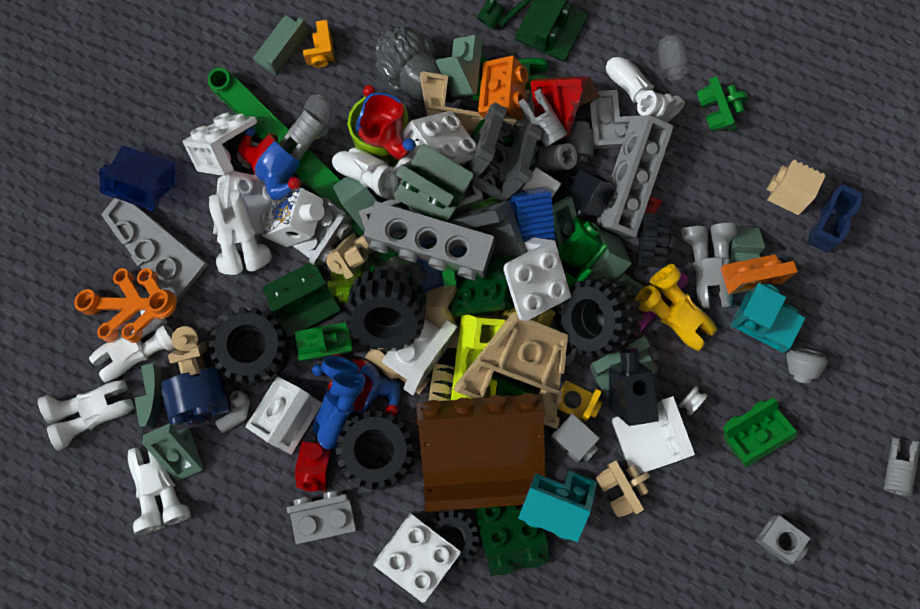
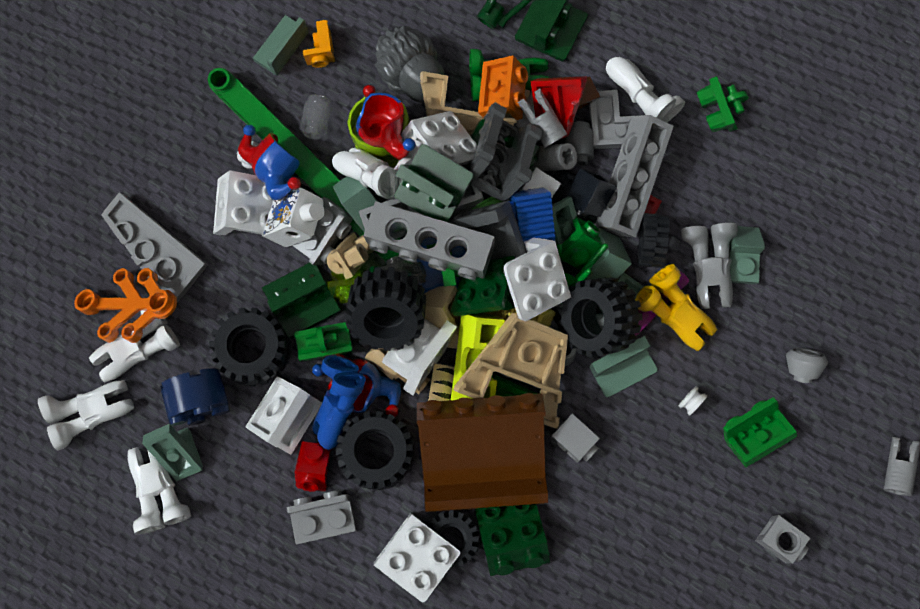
(137, 178): clear blue hips -> none
(149, 404): sand green slope -> none
(187, 352): tan hips -> none
(206, 143): white bracket -> none
(235, 227): white piece -> none
(237, 414): light grey arm -> none
(304, 132): light grey hinge -> none
(462, 66): sand green slope -> none
(559, 506): teal brick -> none
(589, 406): yellow bracket -> none
(628, 502): tan hips -> none
(632, 390): black torso -> none
(649, 97): white bush -> none
(655, 443): white bracket -> none
(672, 58): clear brick -> none
(746, 274): orange bracket -> none
(767, 318): teal brick -> none
(795, 186): tan brick -> none
(835, 218): dark blue brick -> none

